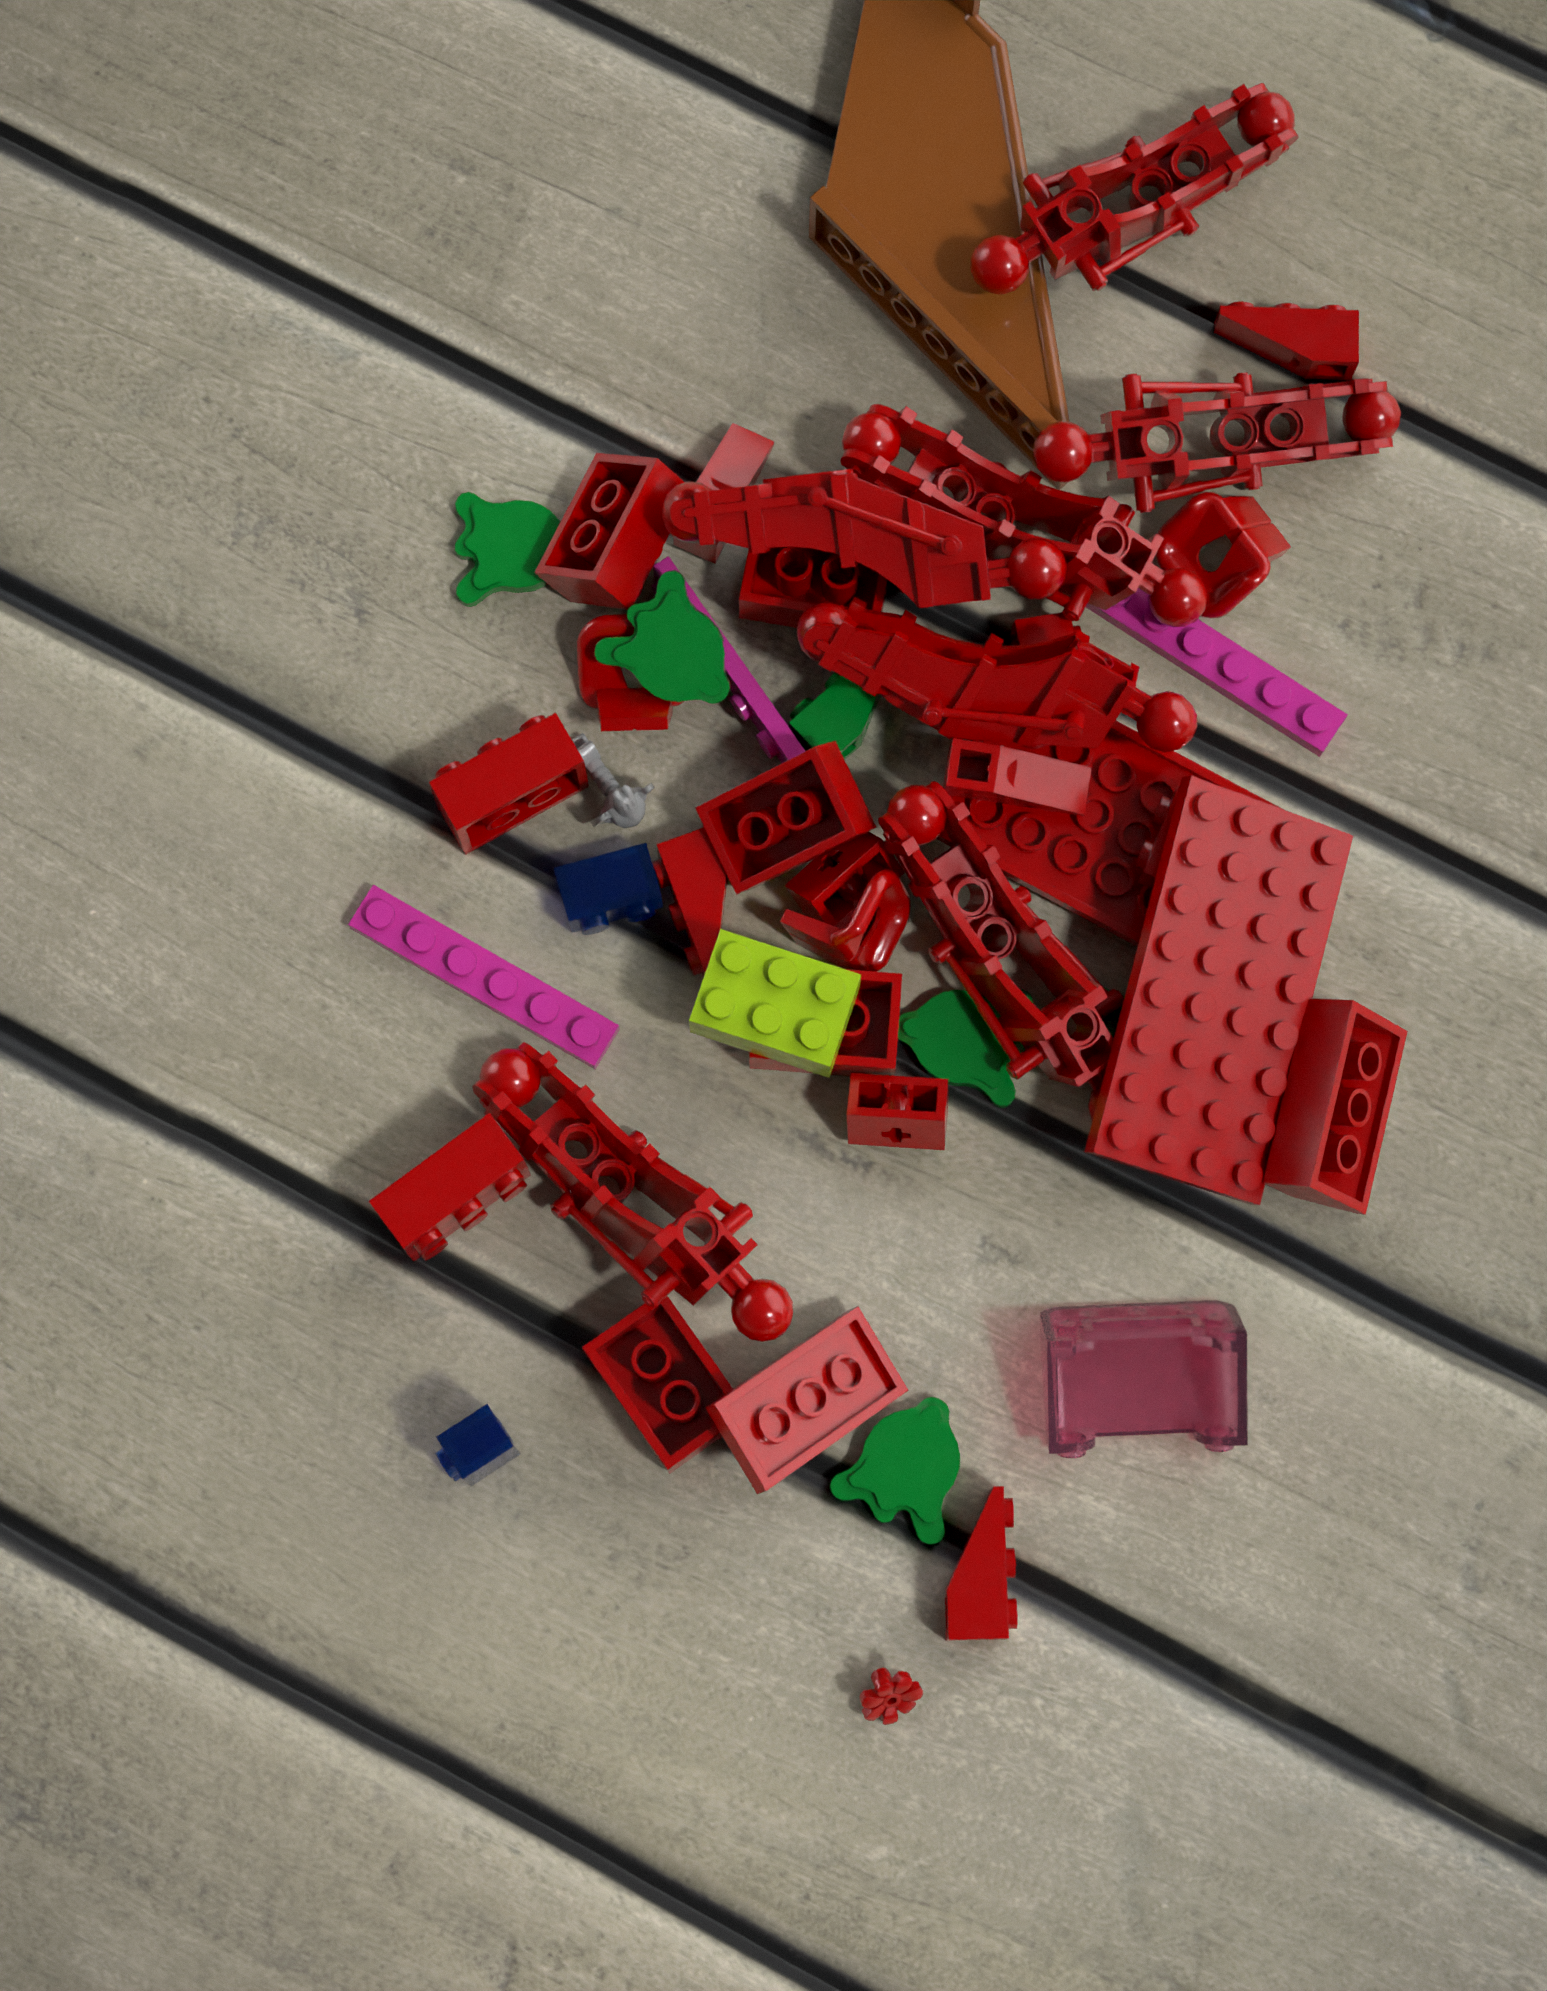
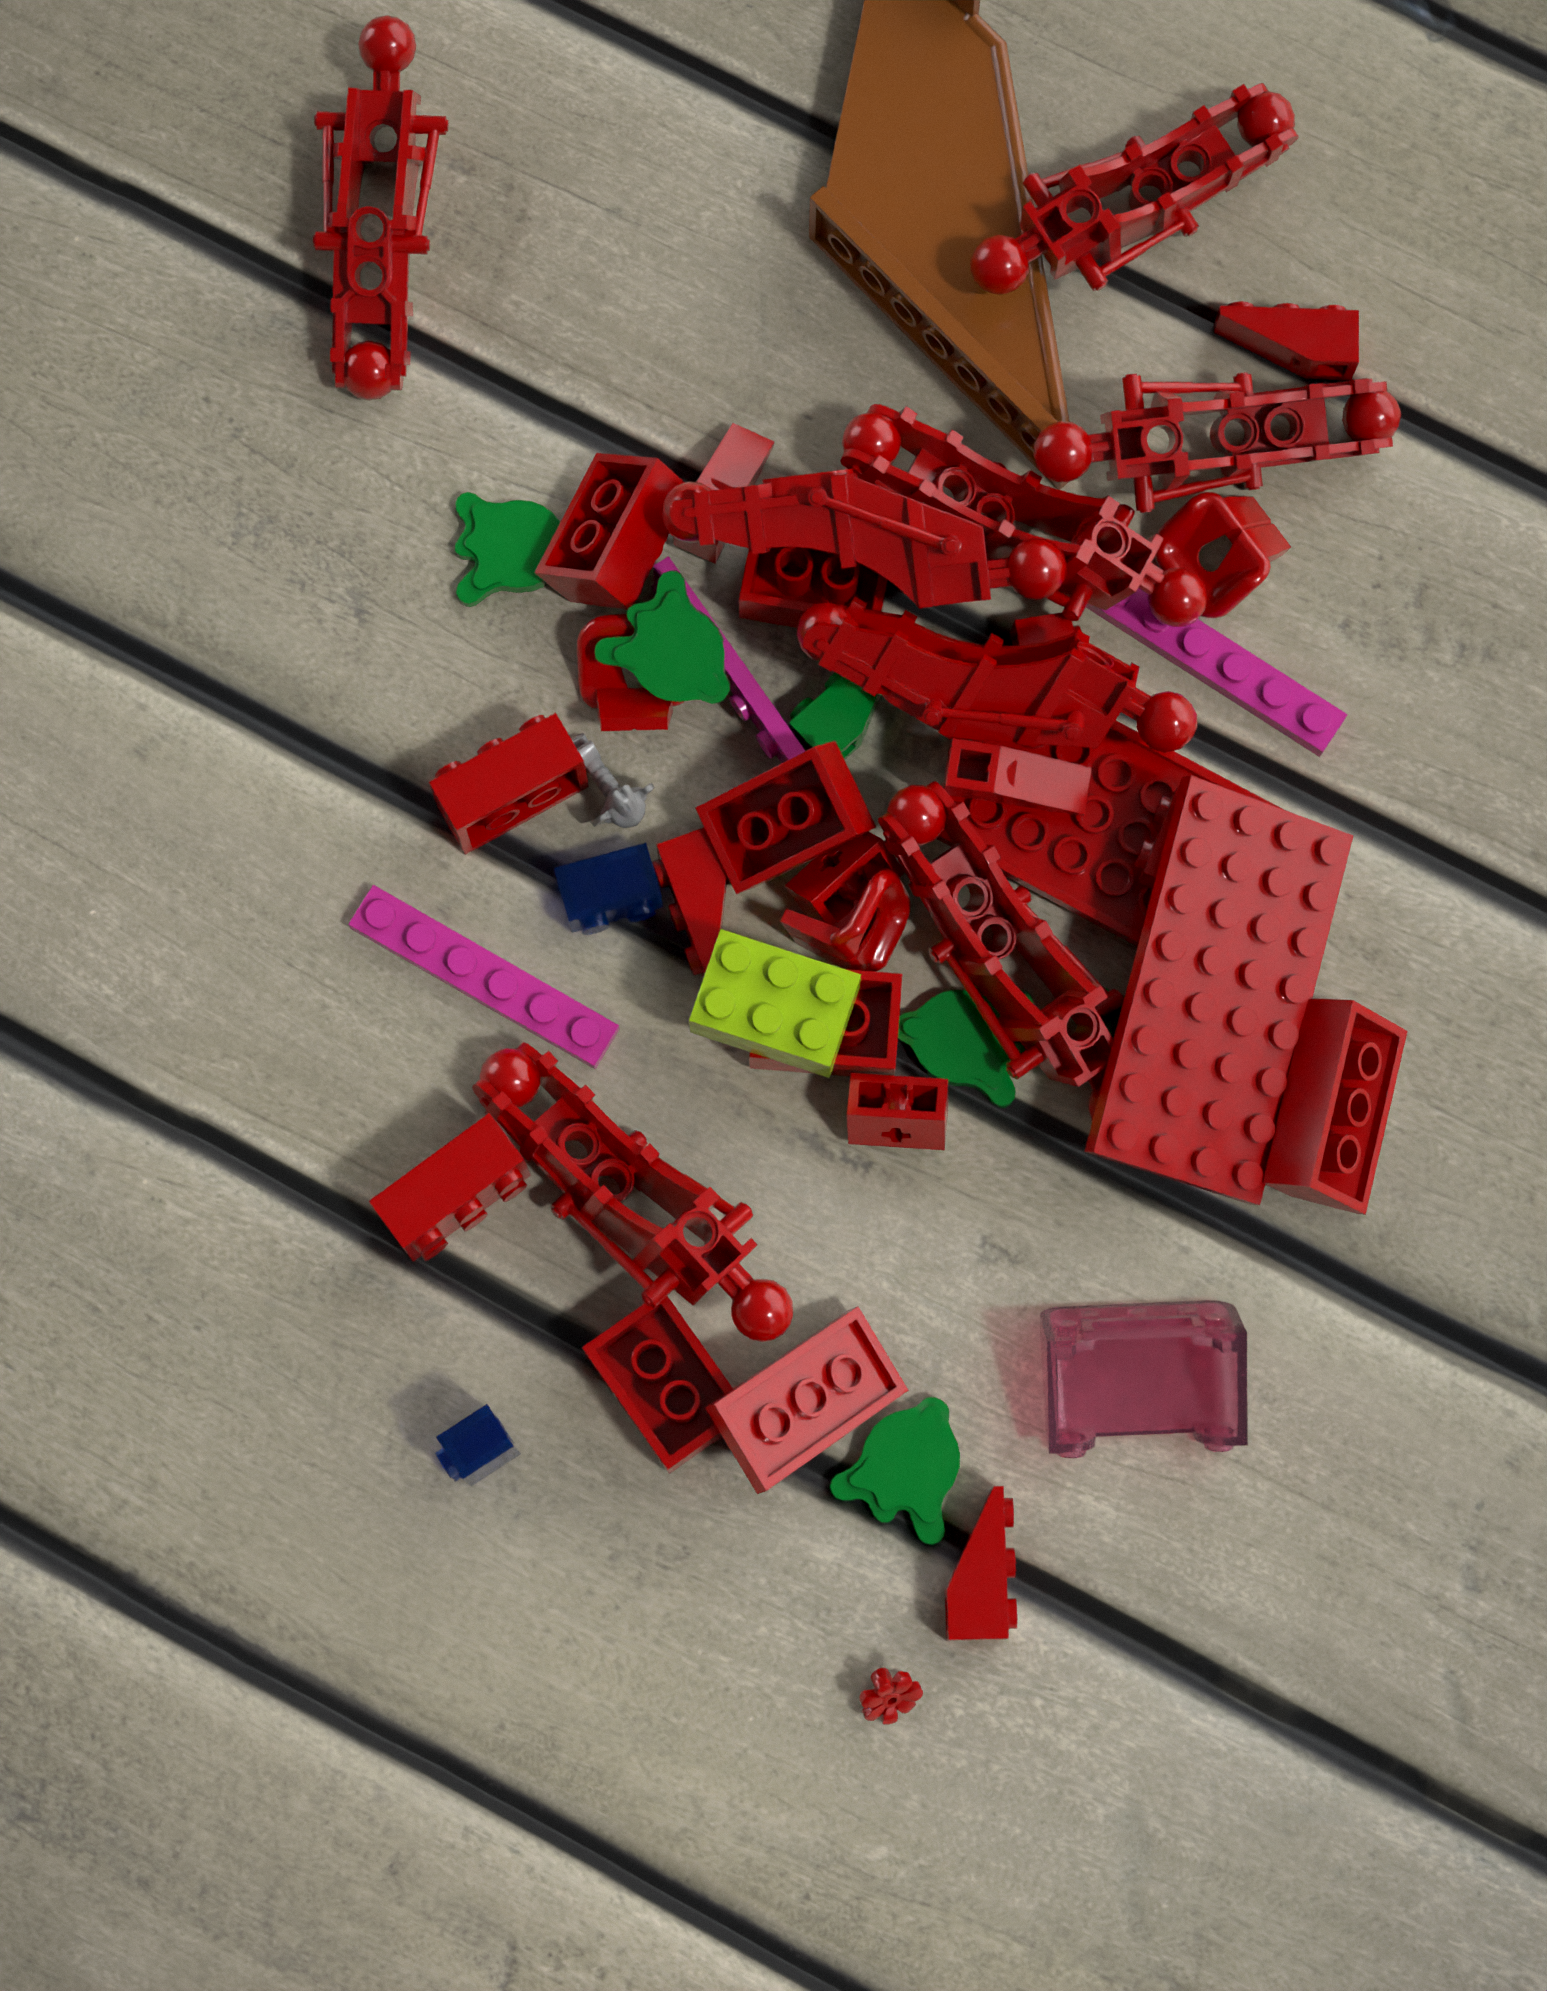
(369, 367): none -> red piece

